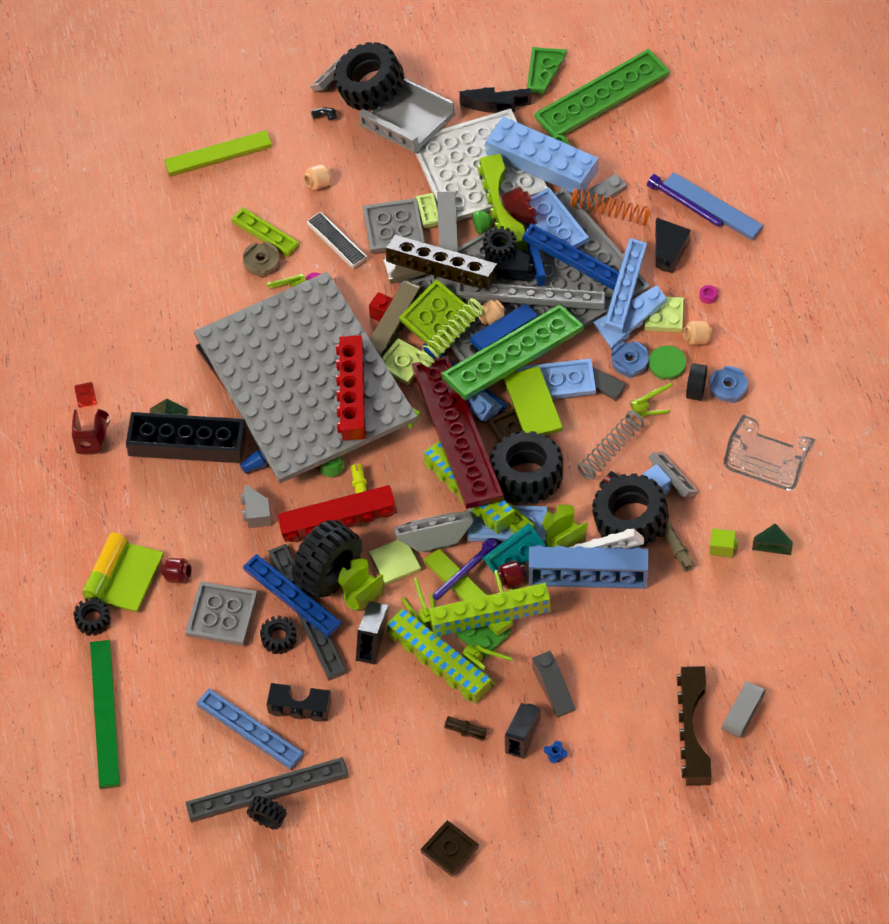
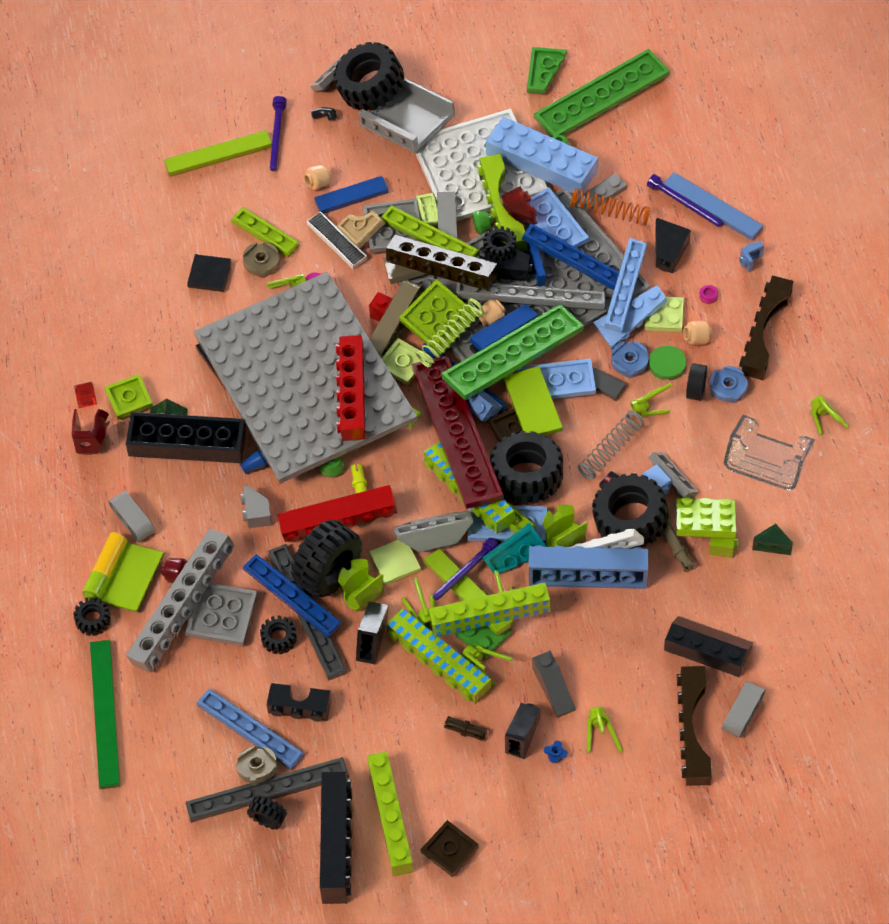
(128, 396): none -> lime plate
(131, 516): none -> light grey beam
(180, 600): none -> light grey brick
(209, 273): none -> black tile
(258, 774): none -> dark tan plate
(279, 104): none -> dark purple piece
(335, 838): none -> black brick
(351, 194): none -> blue tile
(361, 228): none -> tan tile
(390, 814): none -> lime brick
(425, 233): none -> lime tile
(493, 102): black slope -> none
(512, 574): dark red head -> none
(598, 720): none -> lime plant
(705, 517): none -> lime plate
(707, 646): none -> black slope
(750, 253): none -> medium blue bracket
(777, 297): none -> dark brown arch
(822, 407): none -> lime plant

